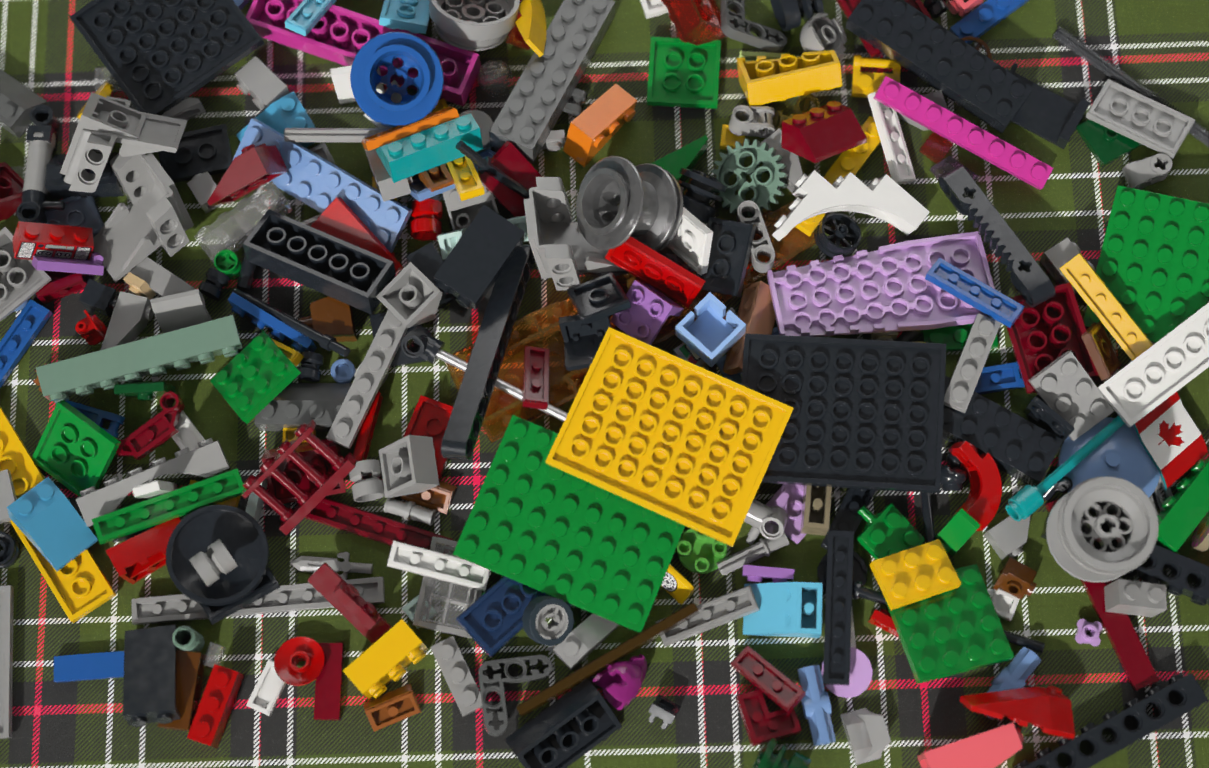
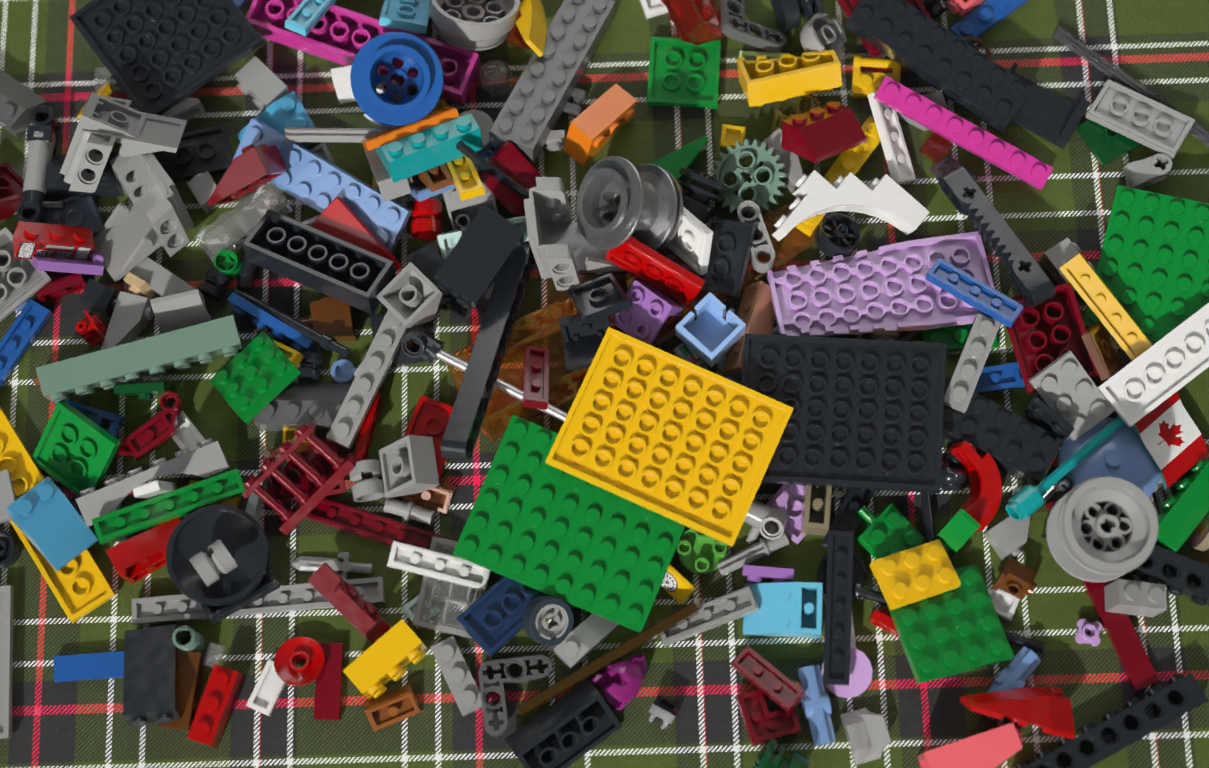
(752, 121): light grey piece -> none

